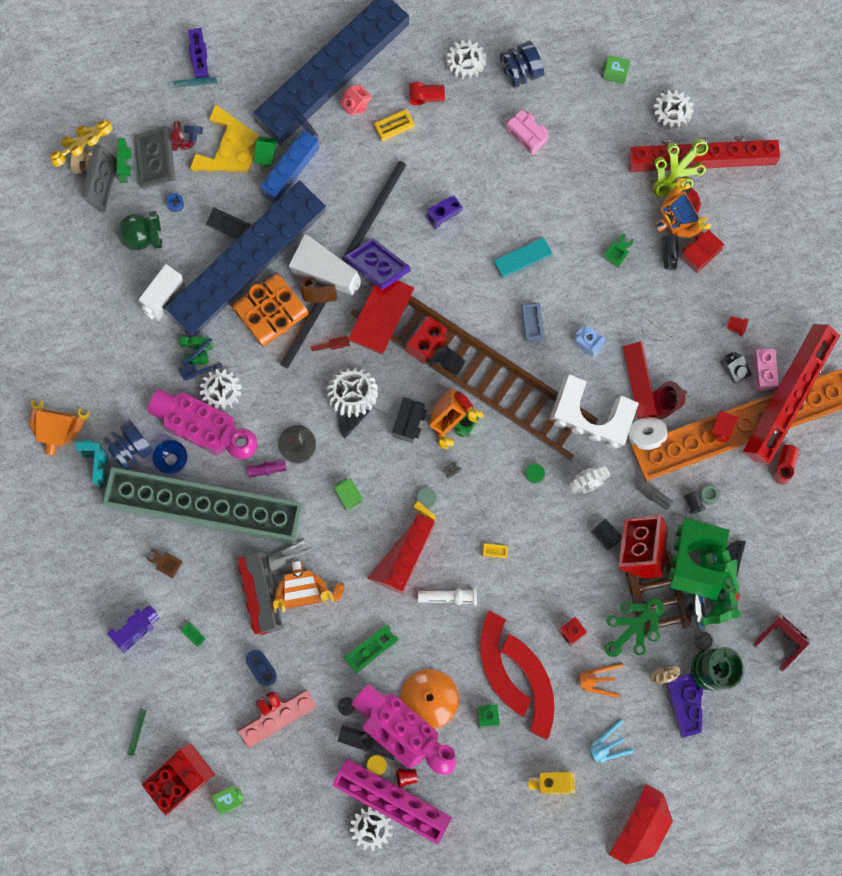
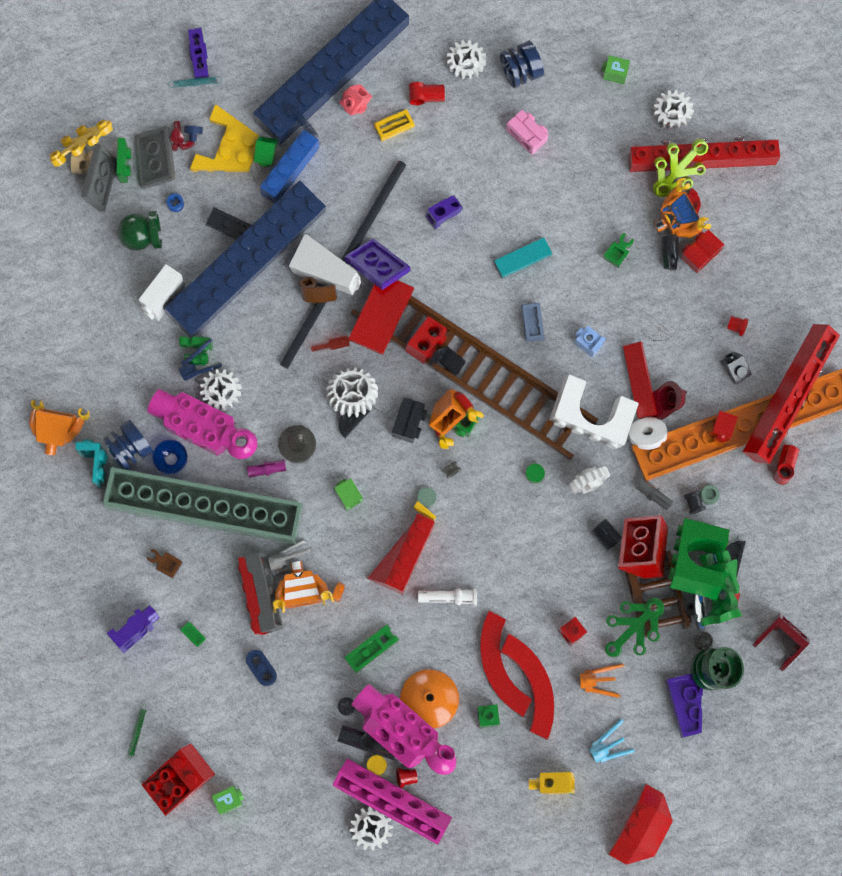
(275, 716): plate -> none
(277, 288): orange connector -> none
(495, 551): yellow piece -> none
(664, 674): tan gear -> none
(765, 370): bright pink brick -> none

